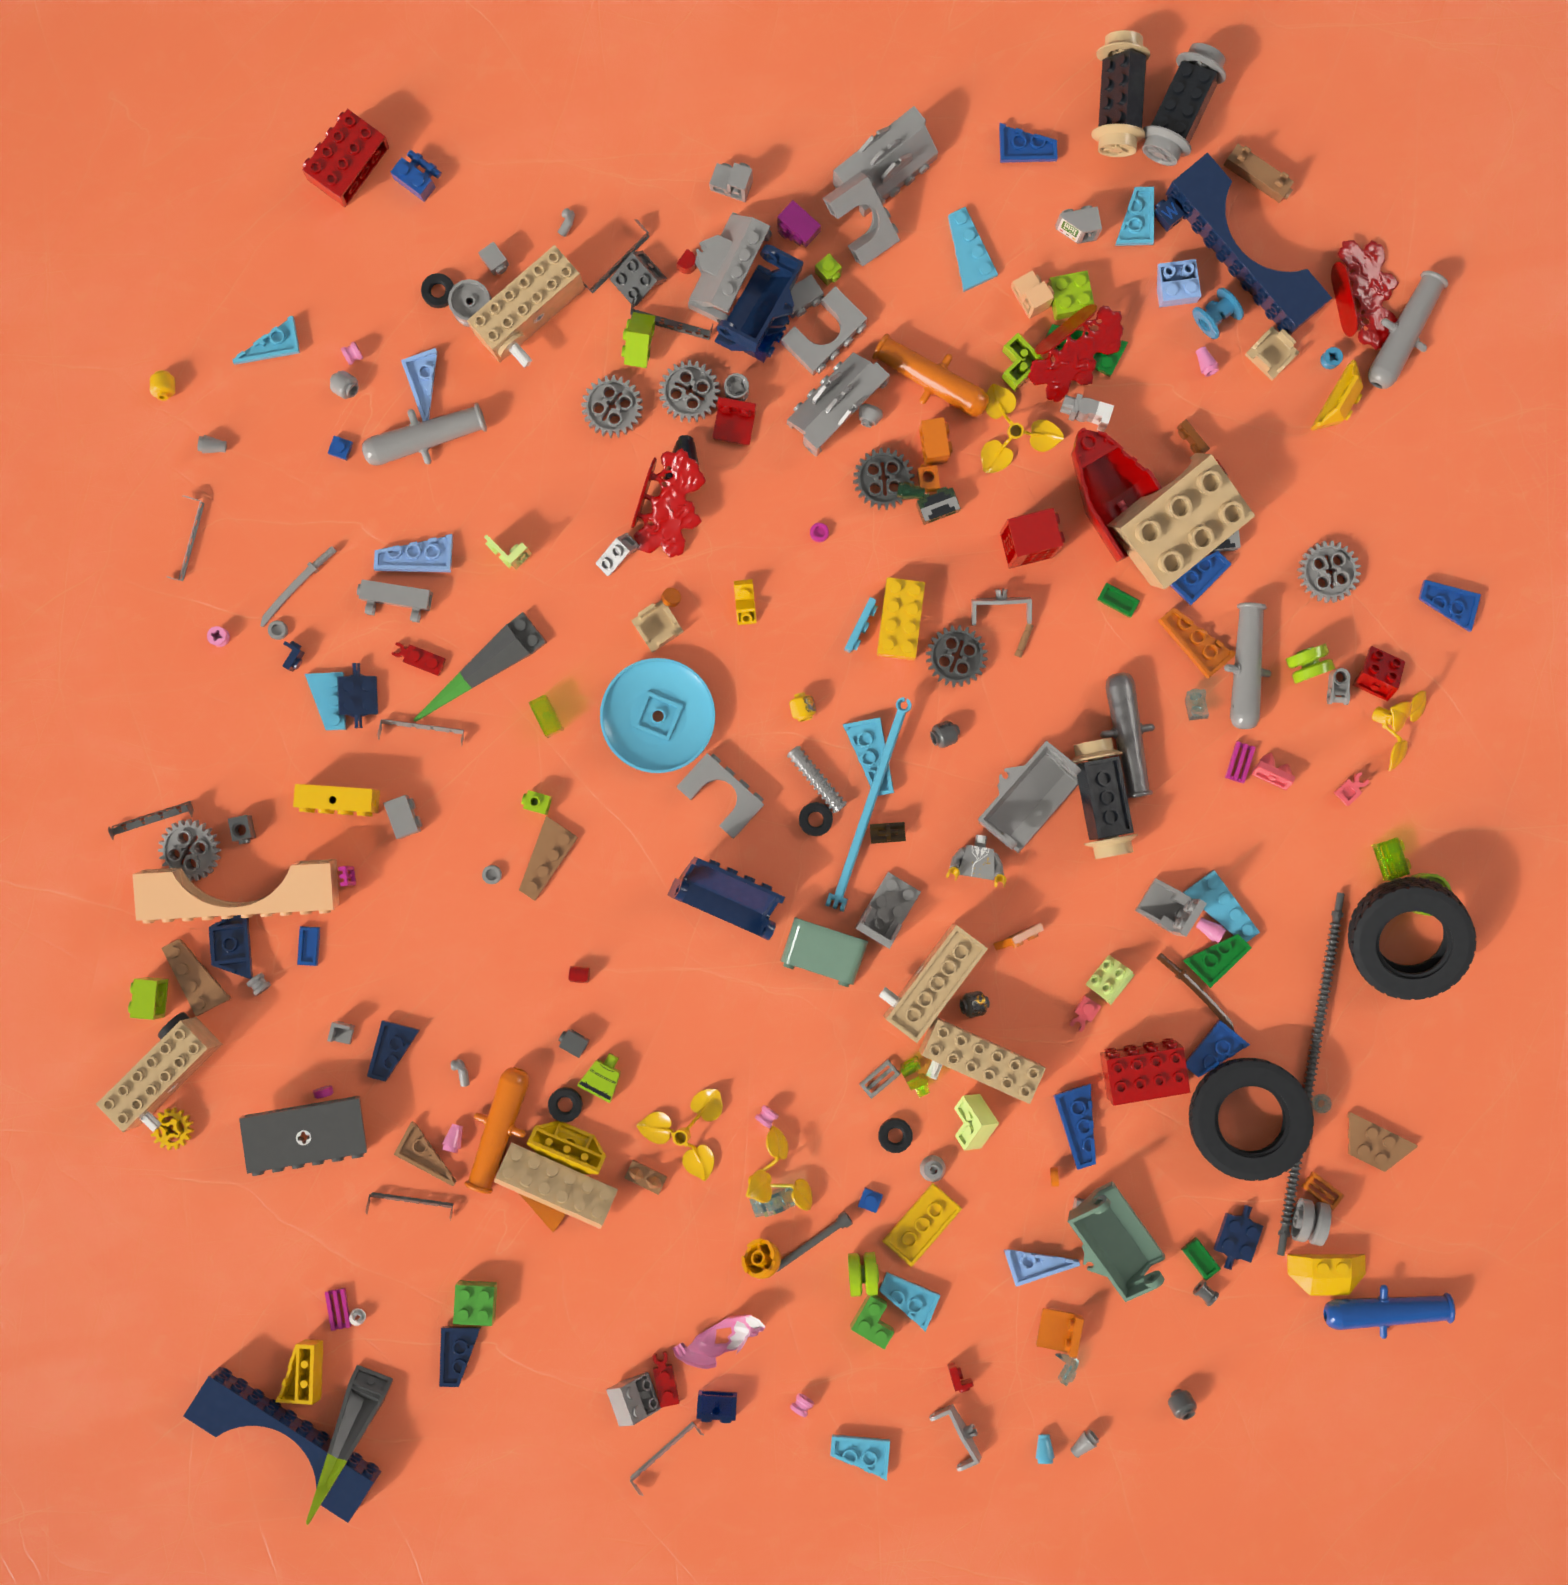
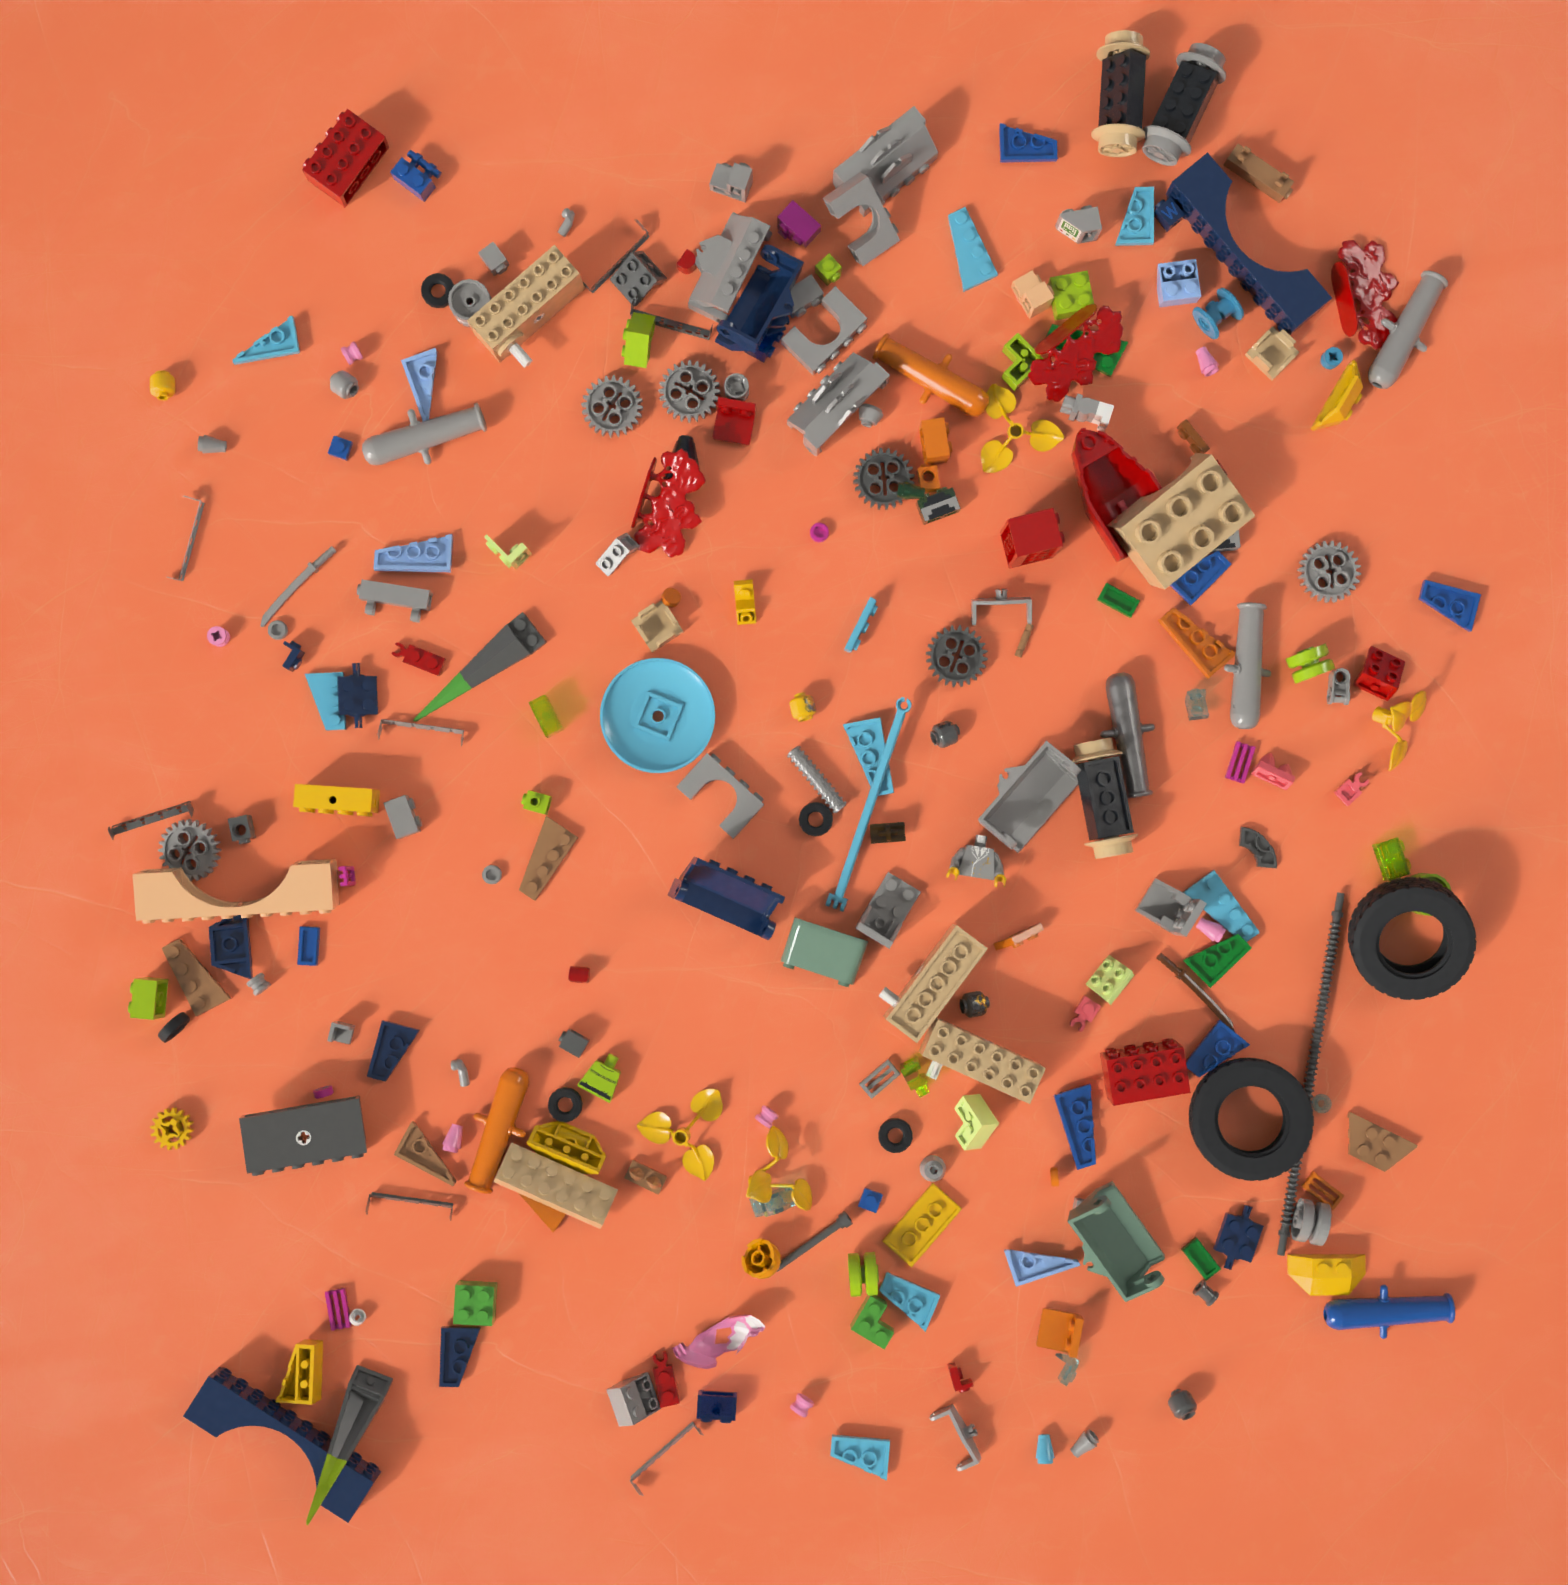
(158, 1075): tan piece -> none
(900, 618): yellow brick -> none
(1259, 847): none -> dark grey tile

